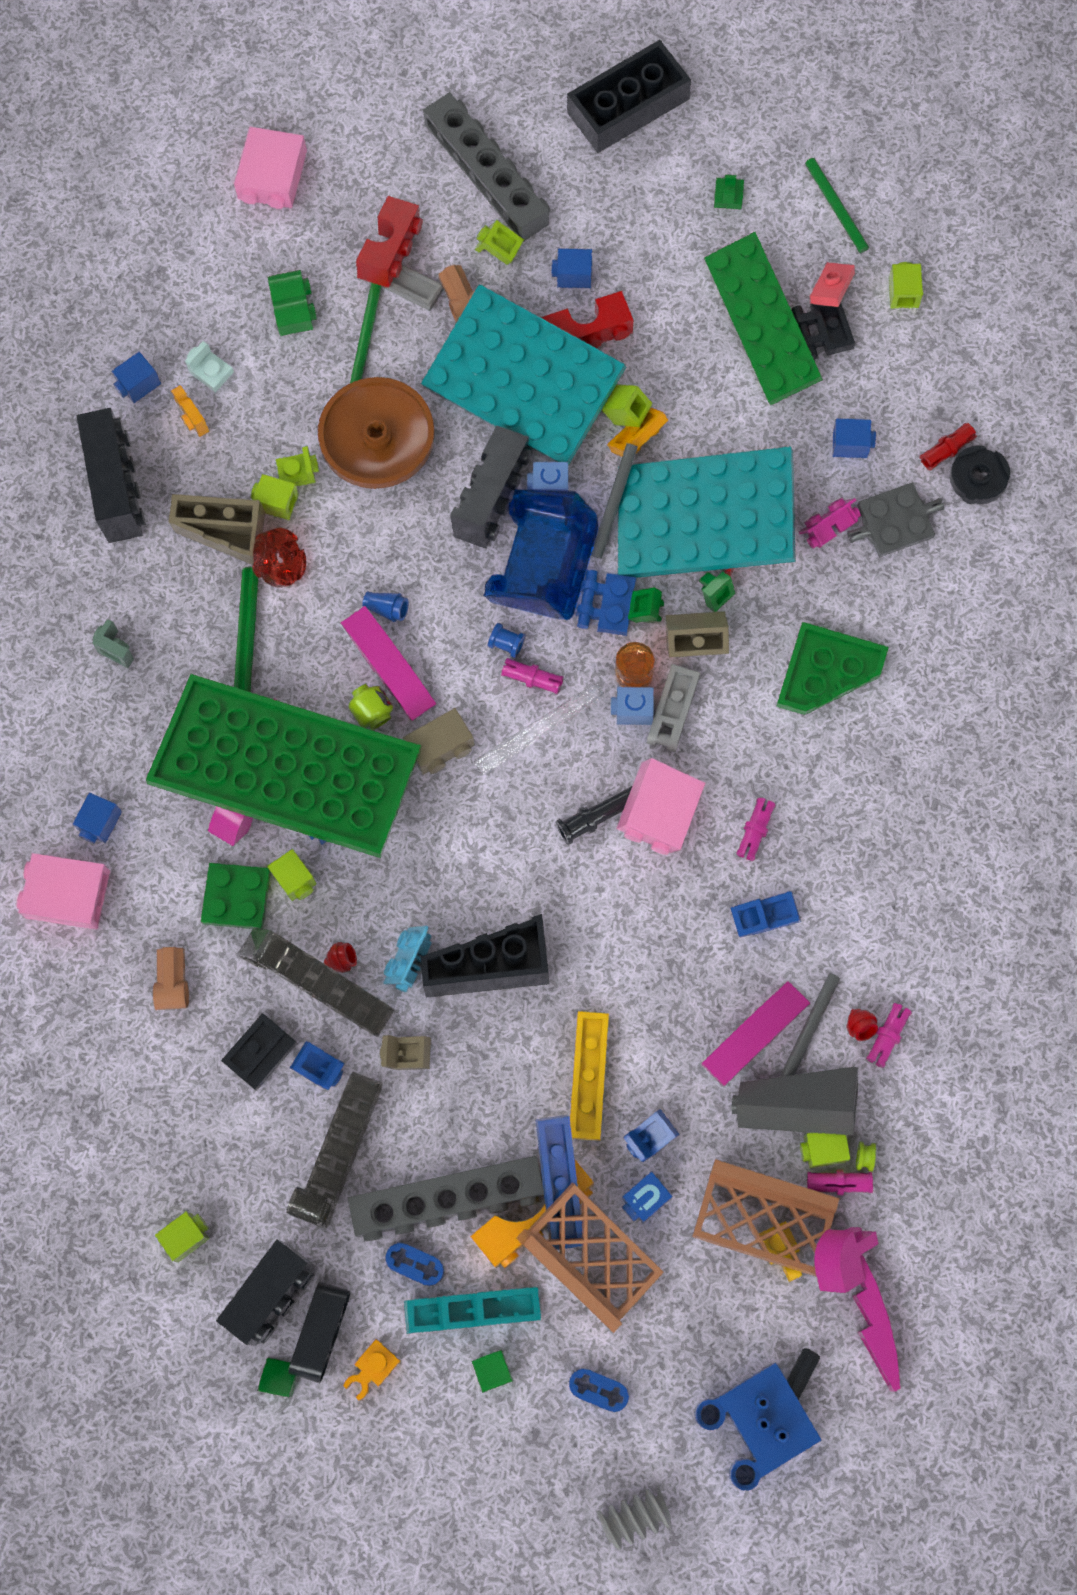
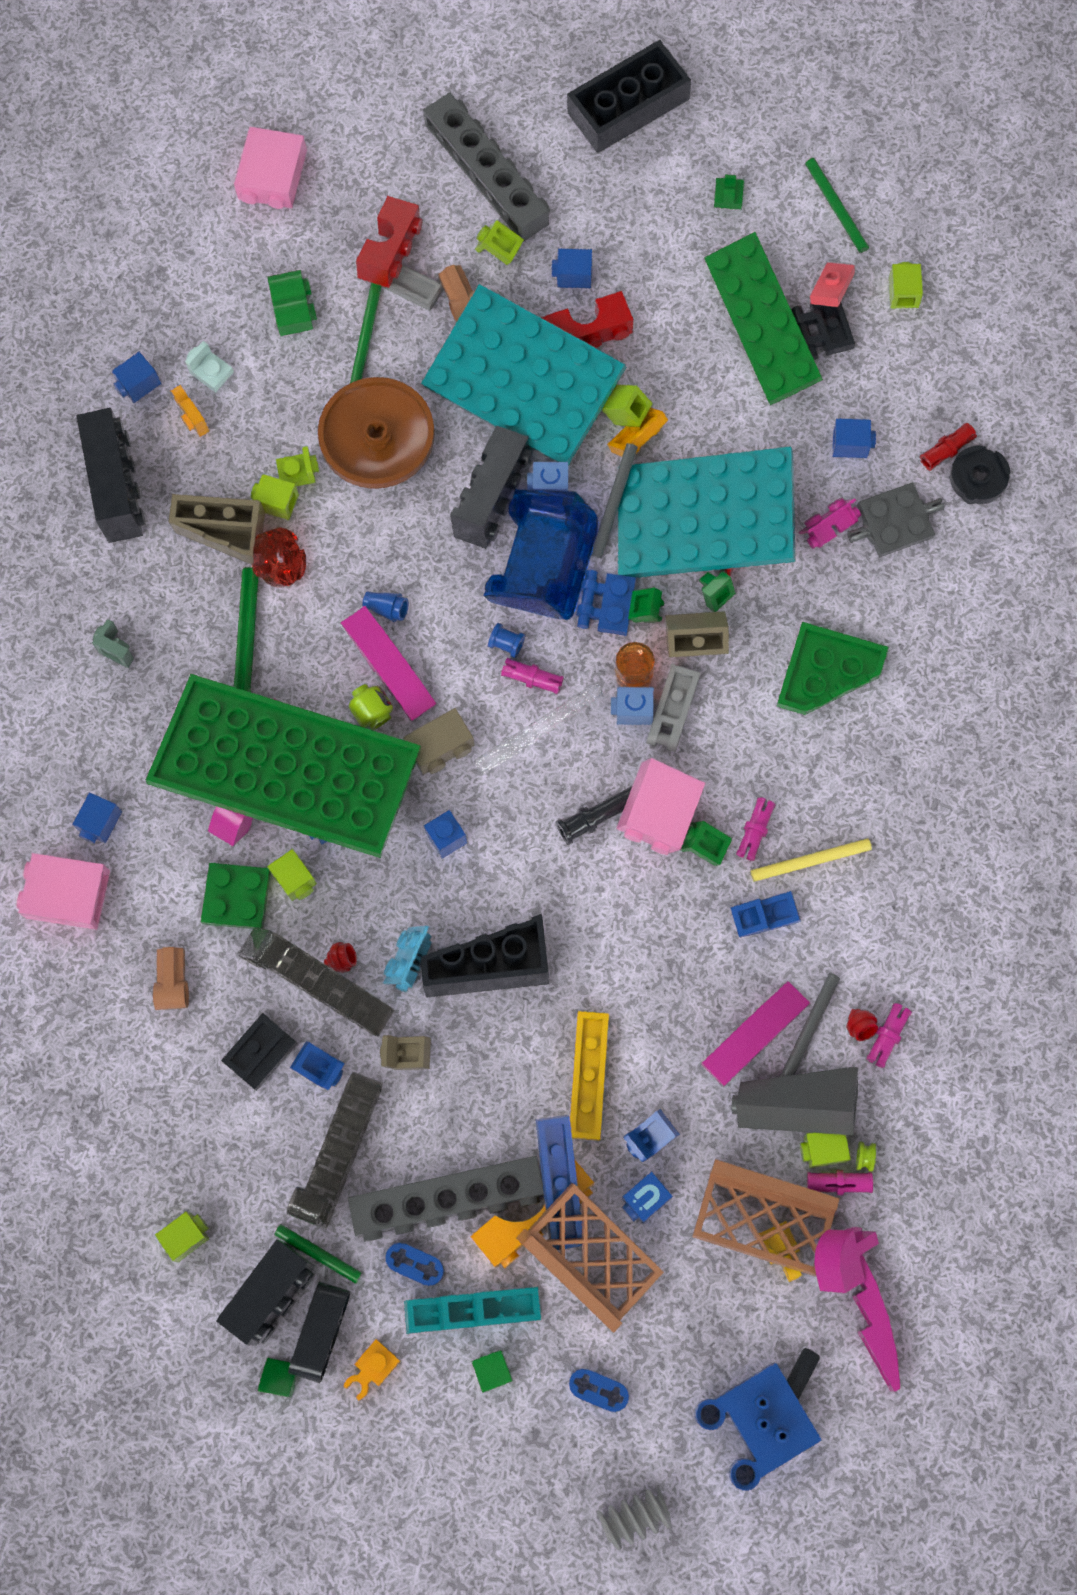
(318, 1253): none -> green bar
(445, 834): none -> blue brick
(706, 842): none -> green bracket
(811, 860): none -> light yellow bar

